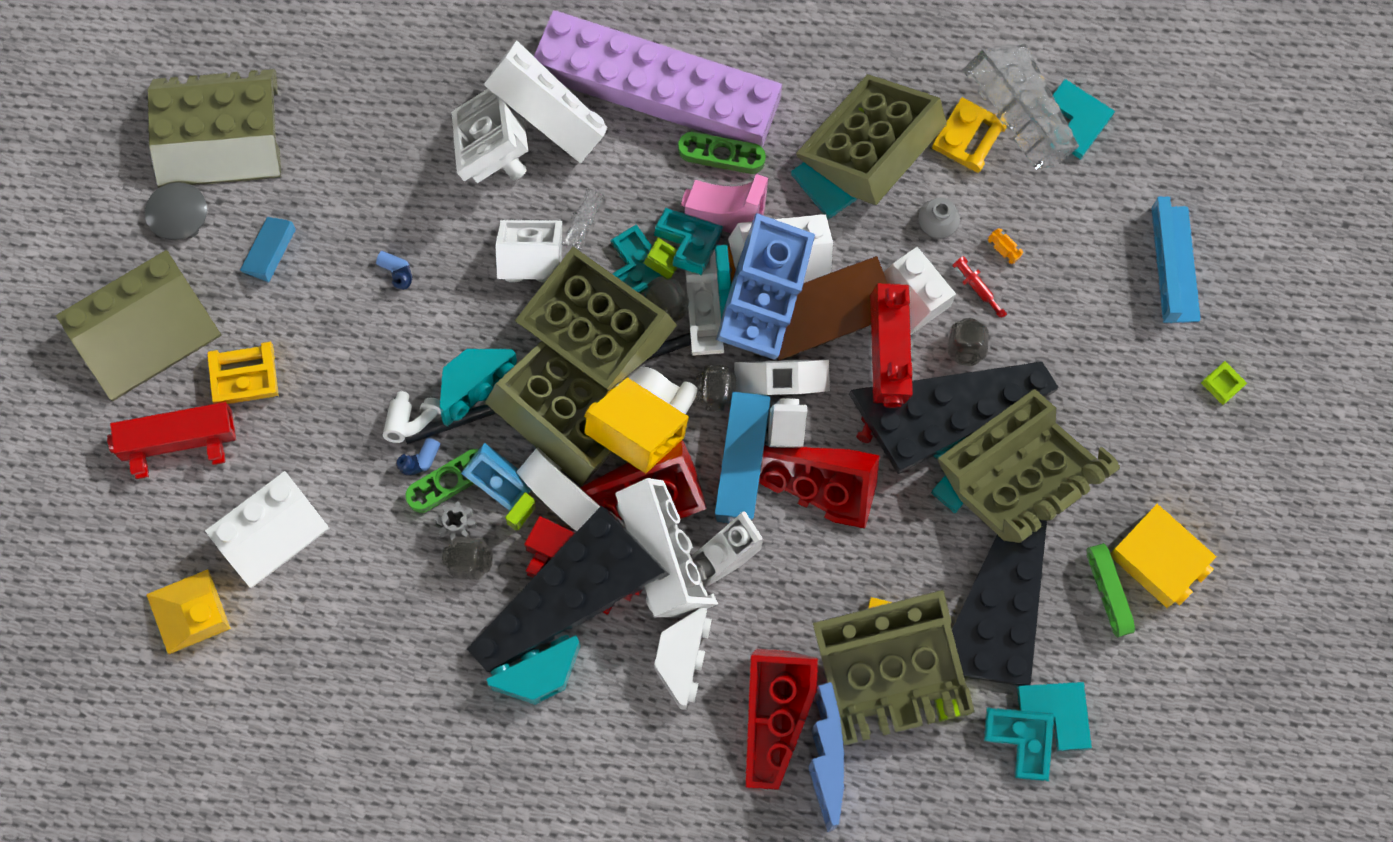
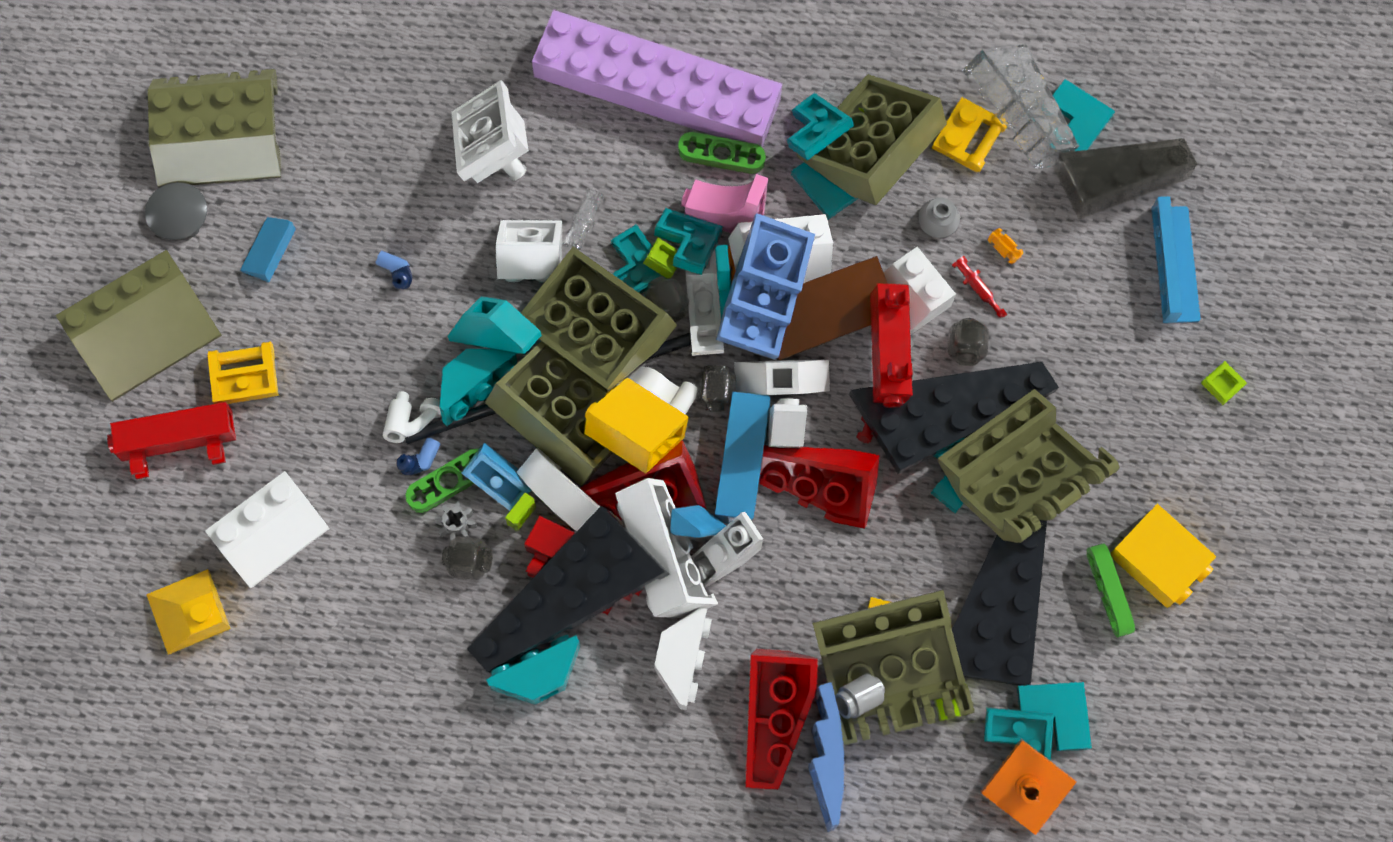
(495, 326): none -> teal slope
(545, 102): white wedge -> none
(694, 522): none -> dark azure slope
(823, 126): none -> teal tile
(859, 696): none -> light grey brick
(1028, 786): none -> orange tile
(1119, 174): none -> clear smoke wedge

